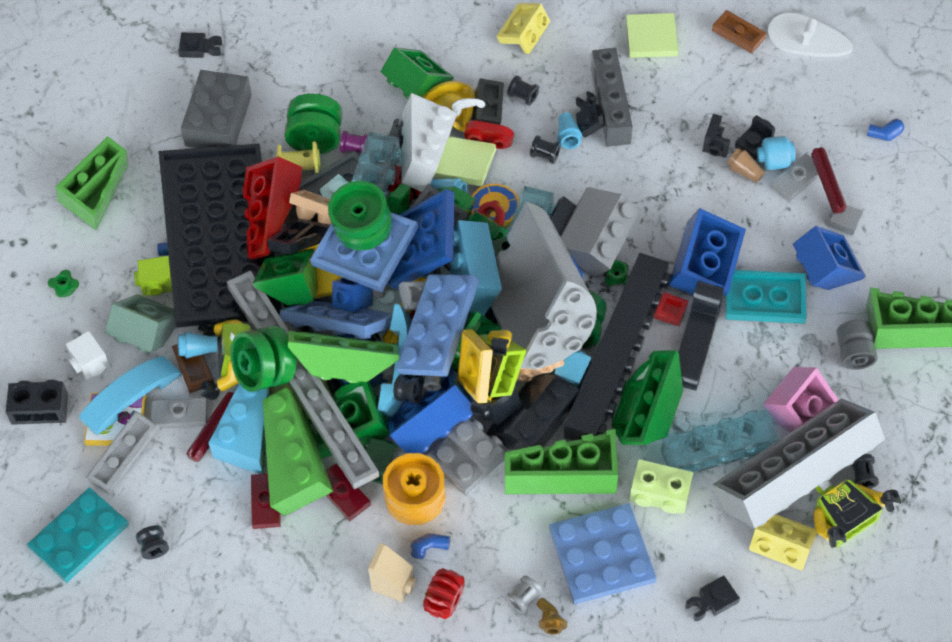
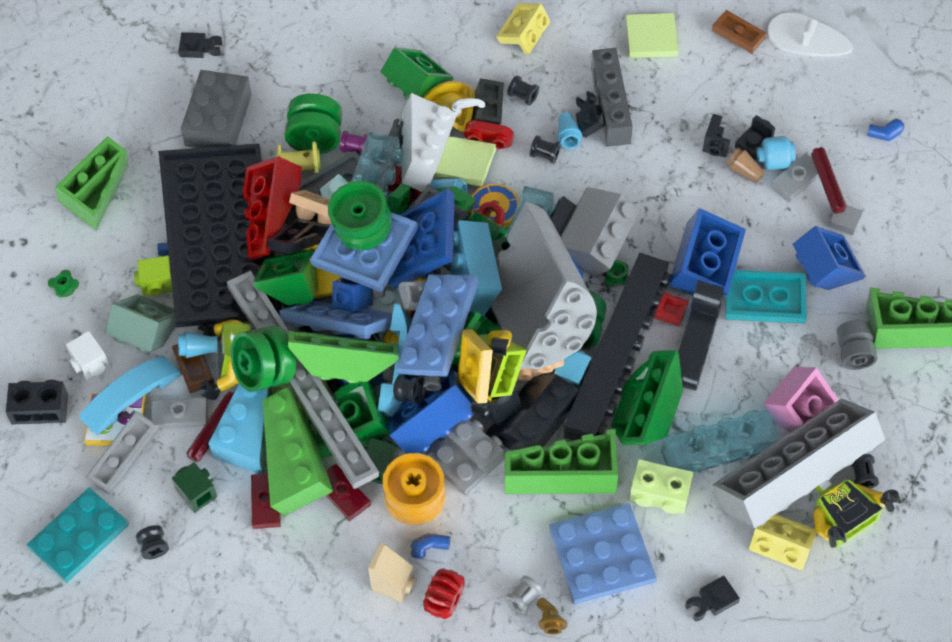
(194, 486): none -> dark green brick

